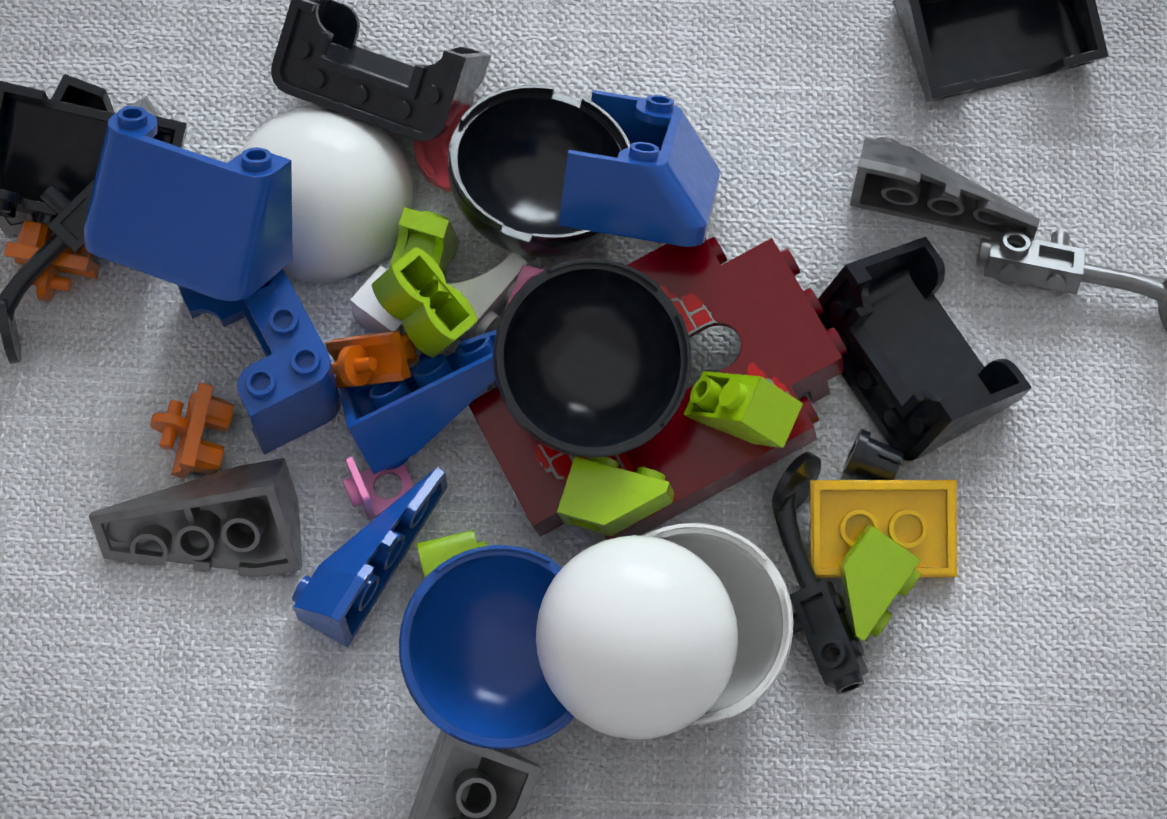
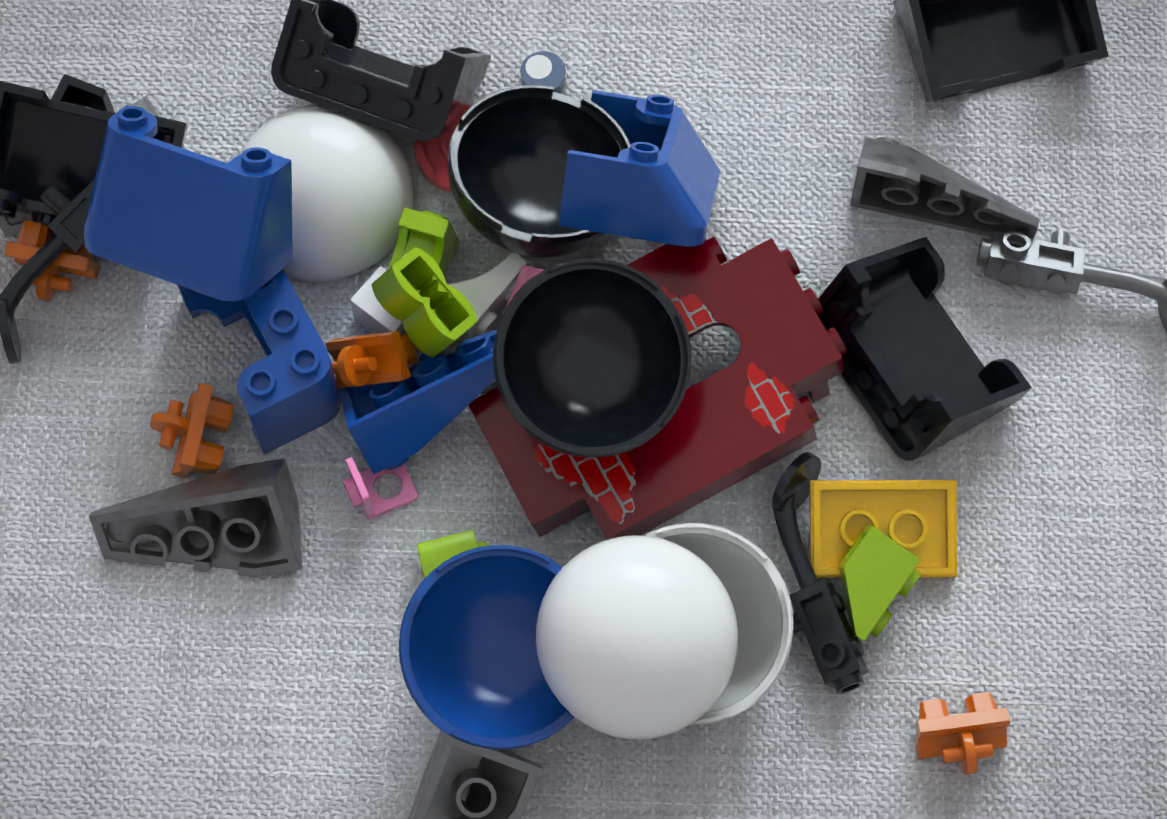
(356, 574): blue wedge -> none
(544, 69): none -> sand blue tile
(611, 498): lime slope -> none
(744, 407): lime slope -> none
(872, 458): black bush -> none
(961, 735): none -> orange hips

